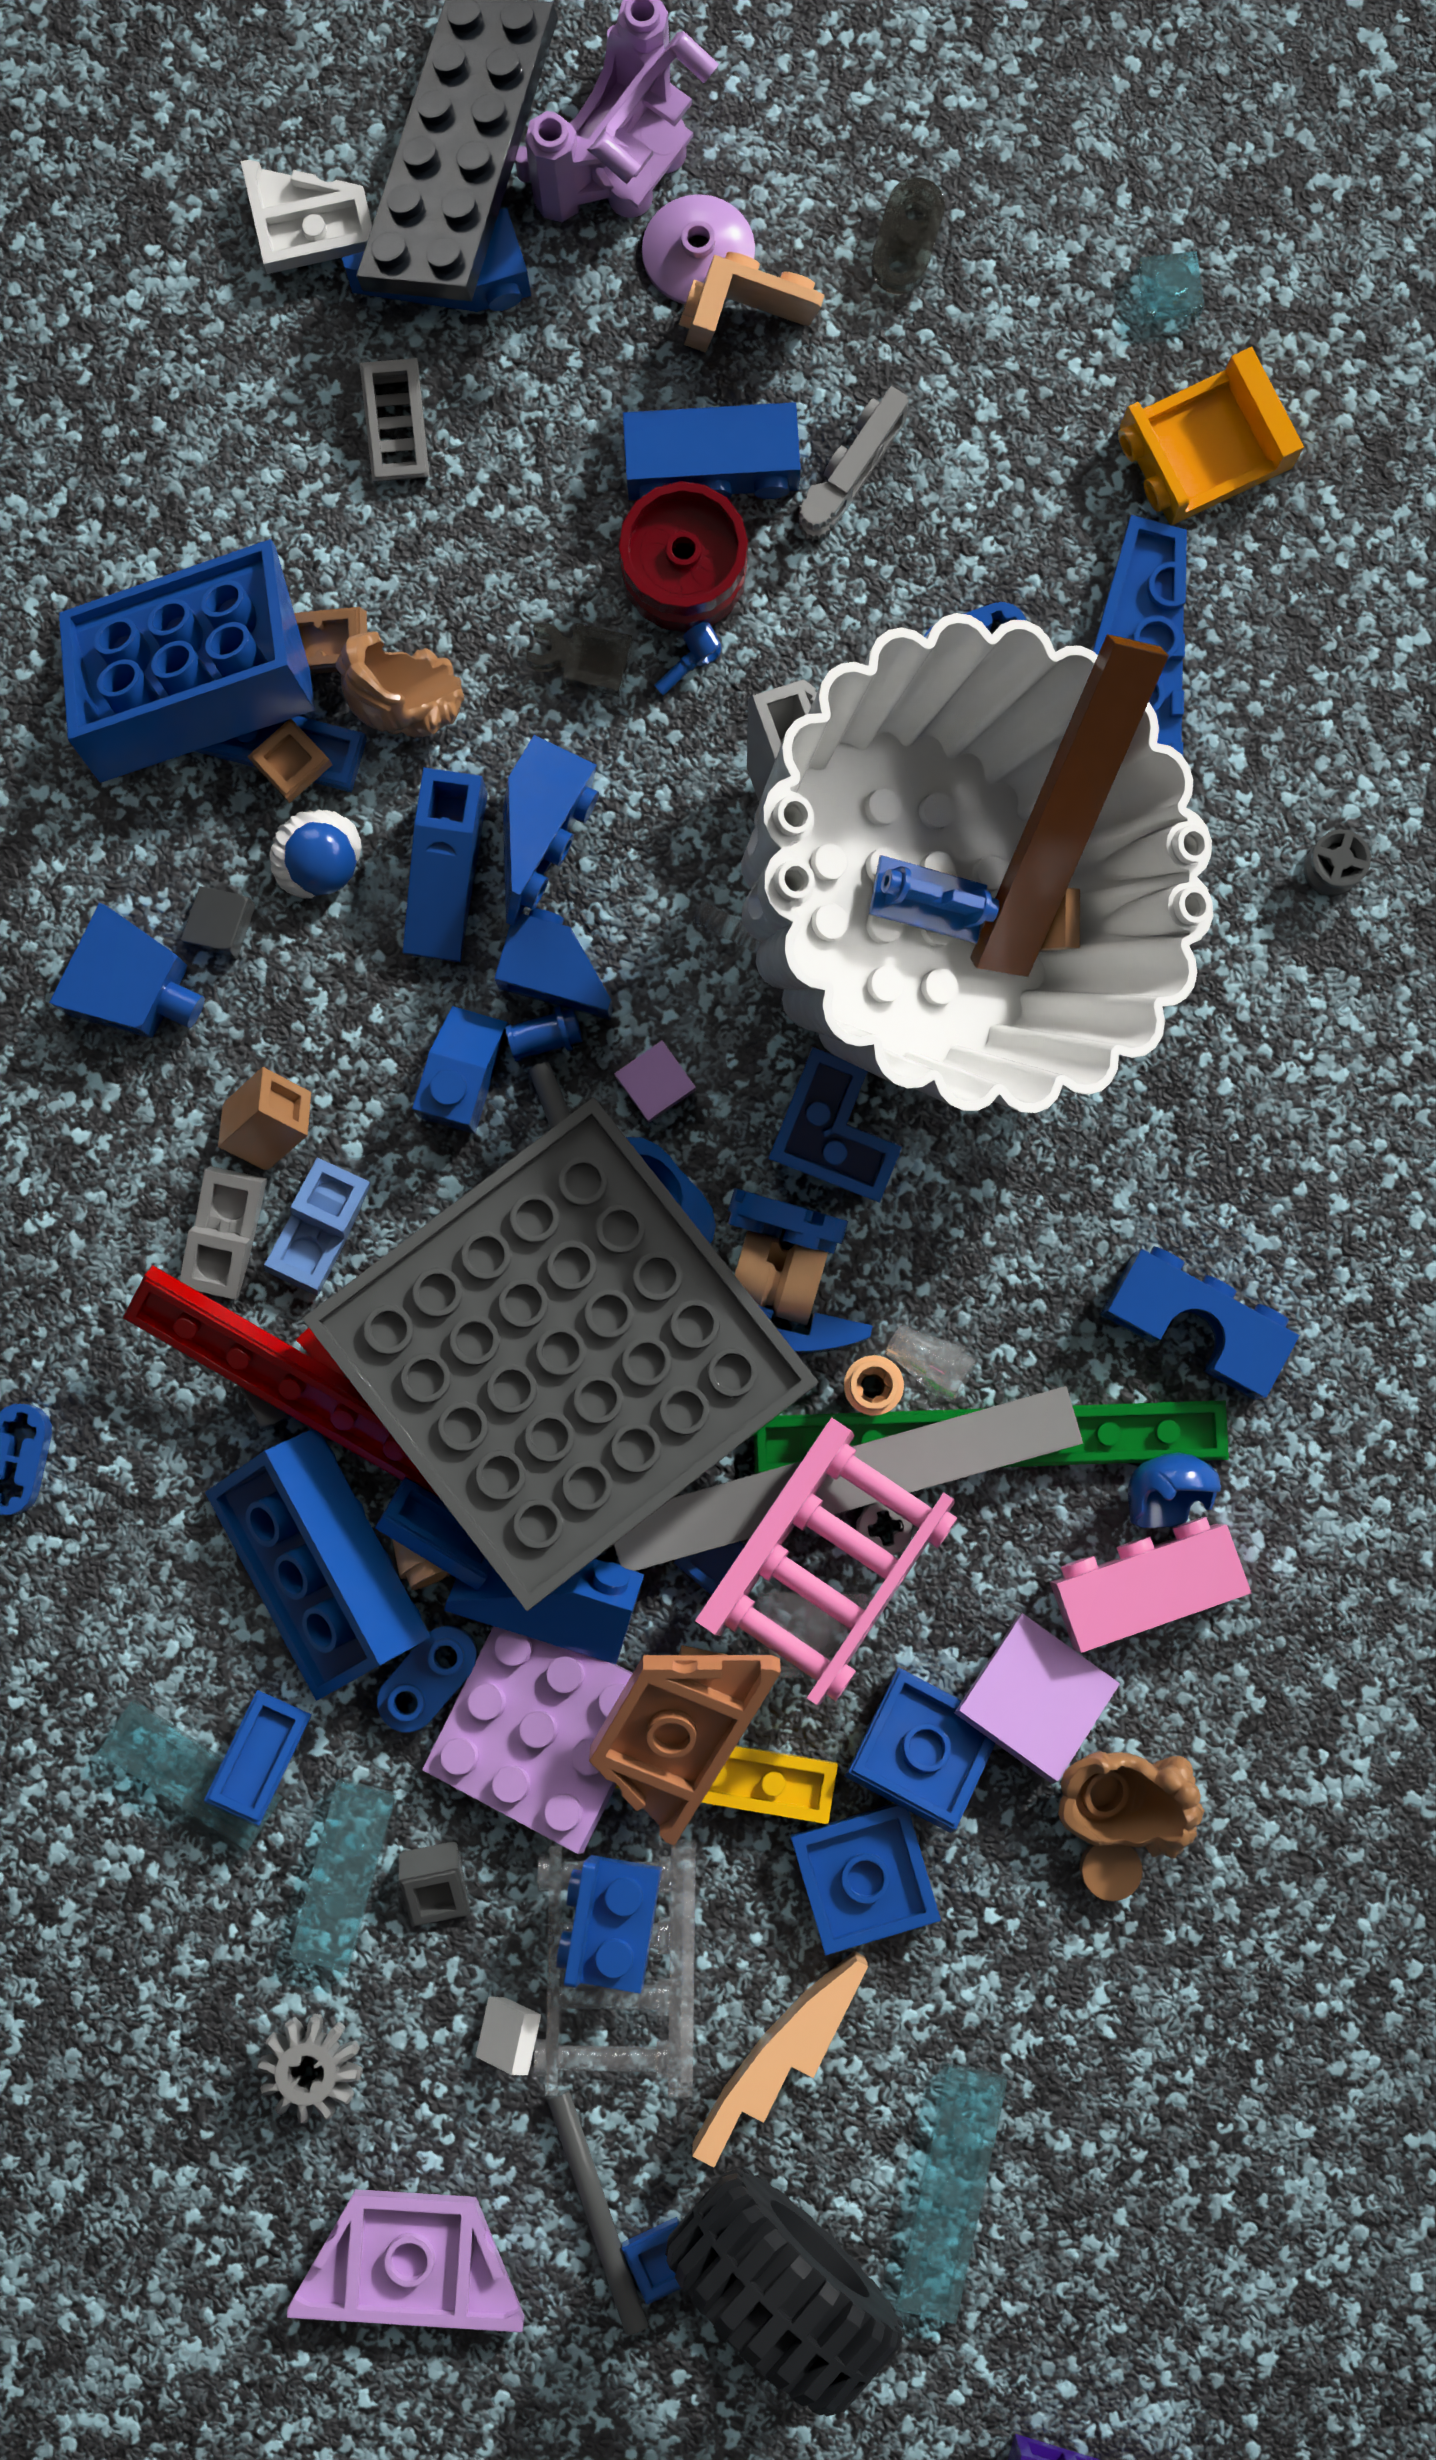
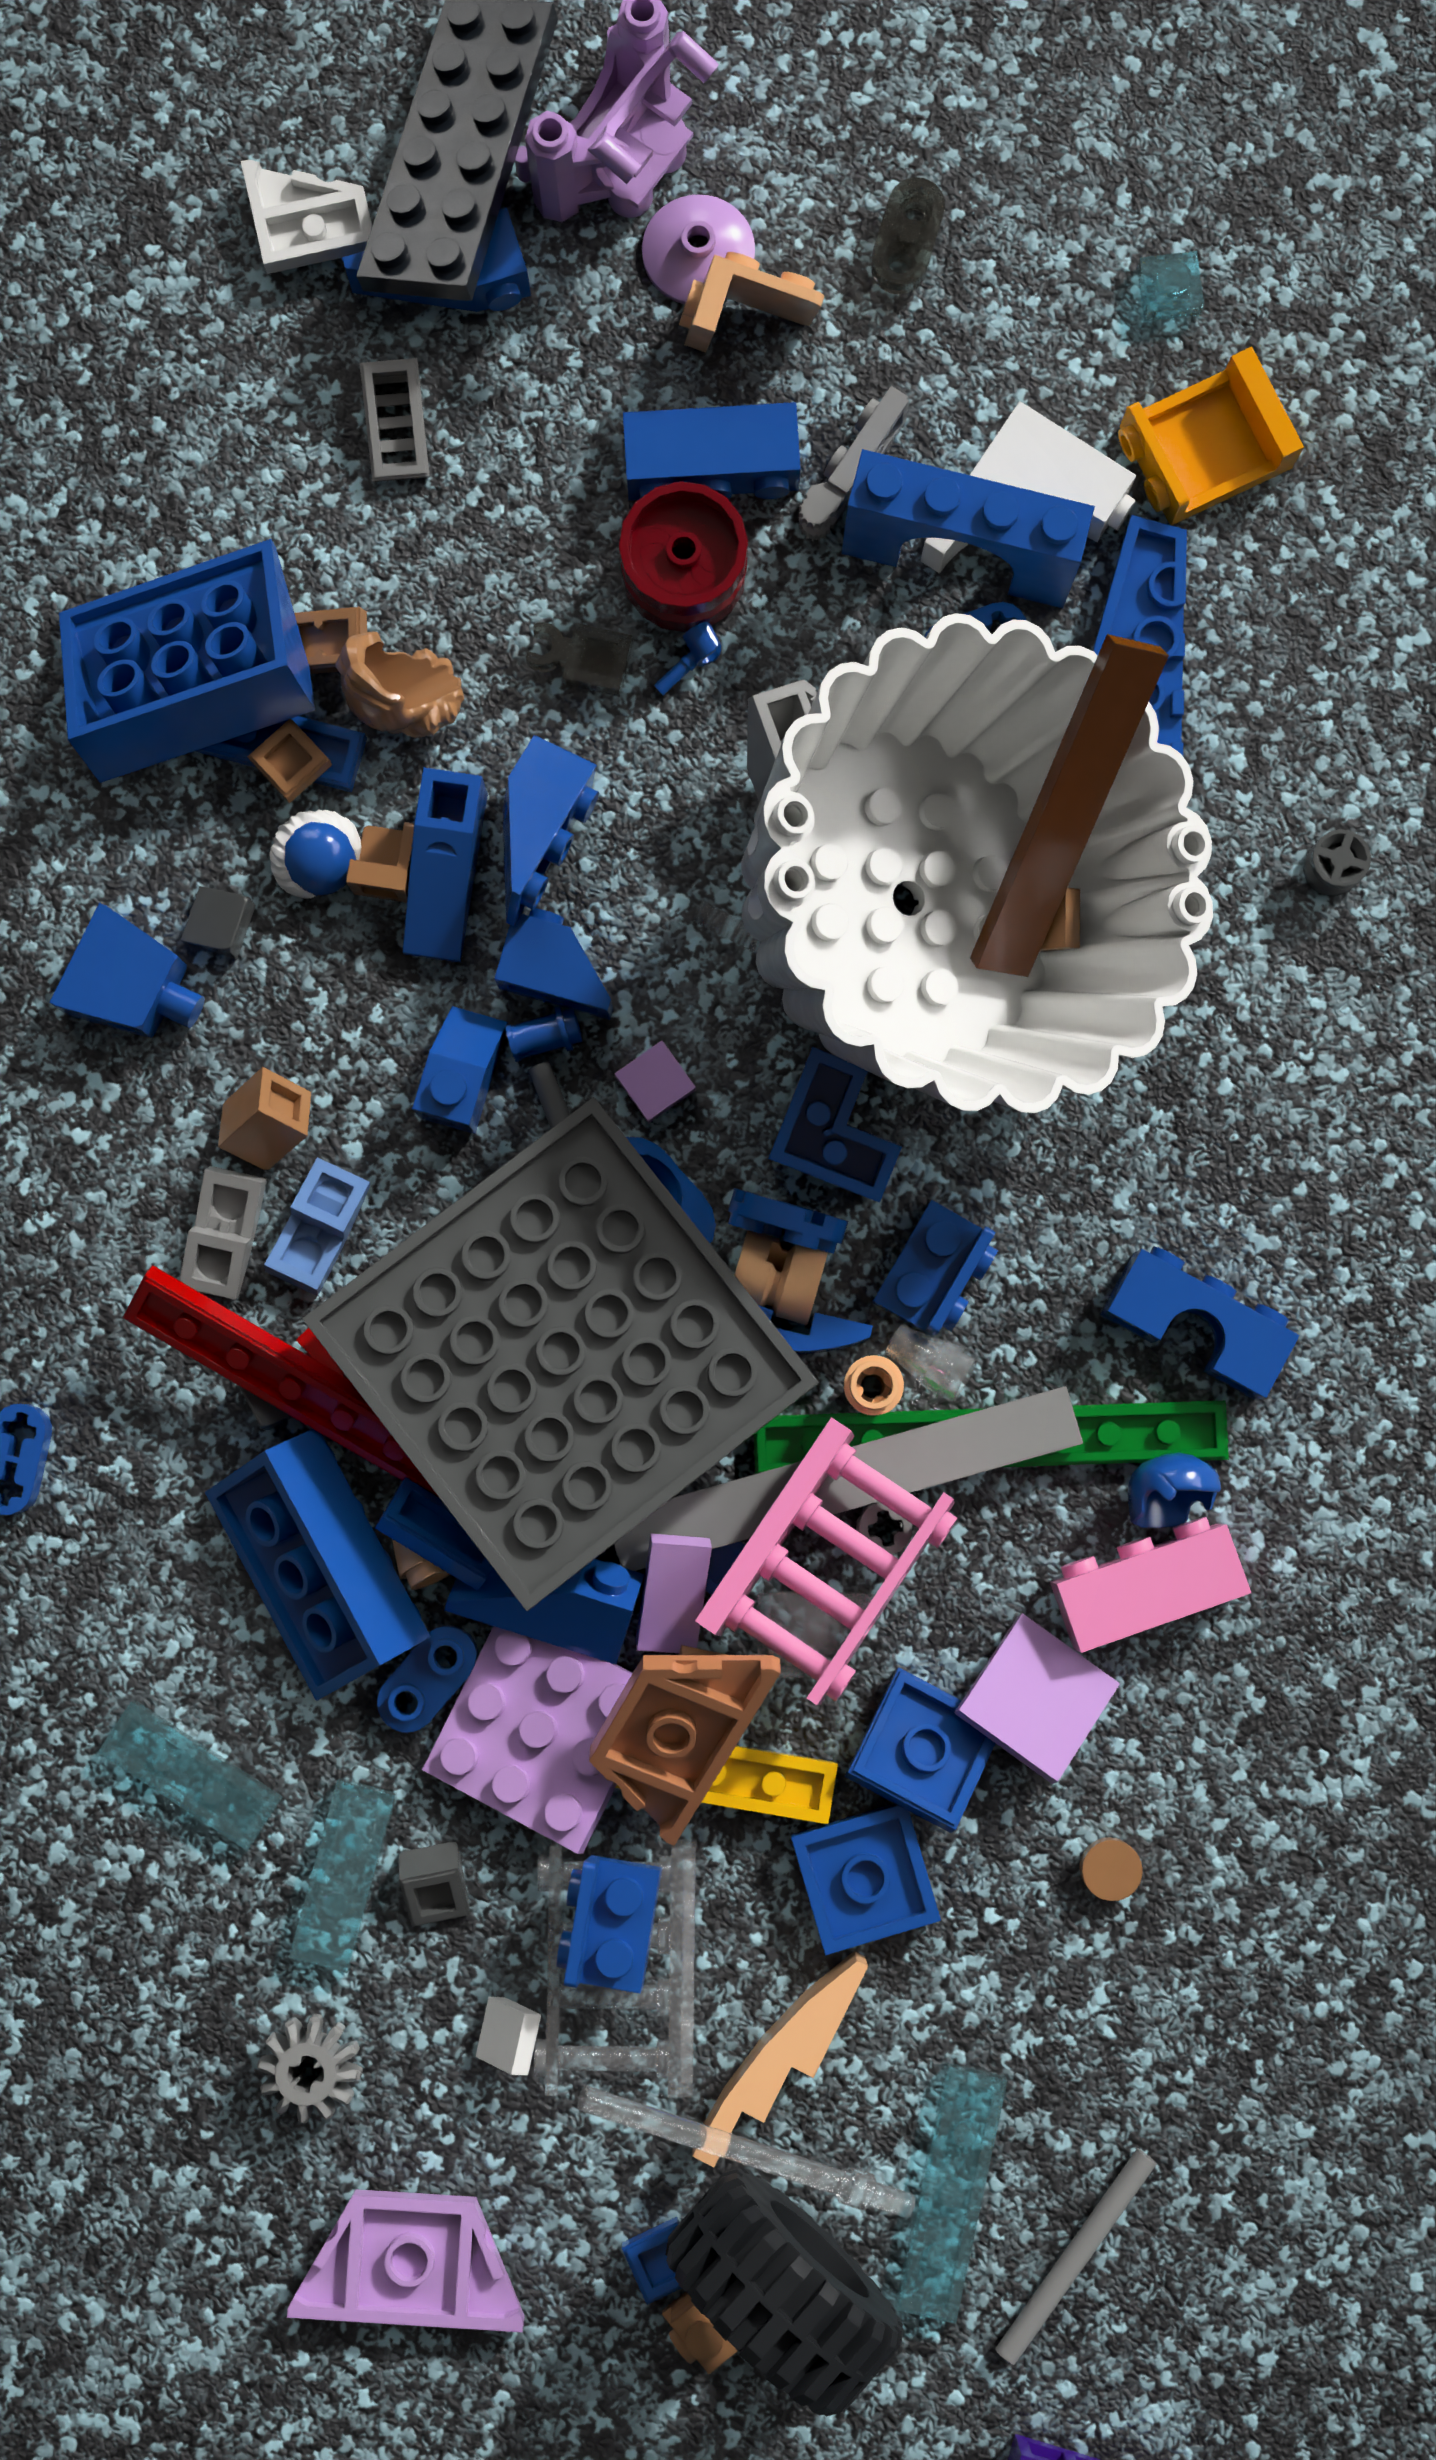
(257, 1758): blue tile -> none
(383, 863): none -> medium nougat panel
(597, 2212): dark grey bar -> none
(673, 1592): none -> lavender tile
(695, 2335): none -> medium nougat brick
(852, 2186): none -> clear bar
(912, 500): none -> blue arch
(931, 899): blue hinge -> none
(934, 1270): none -> blue bracket
(1048, 460): none -> white arch
(1075, 2256): none -> light grey bar
(1131, 1802): medium nougat hair -> none

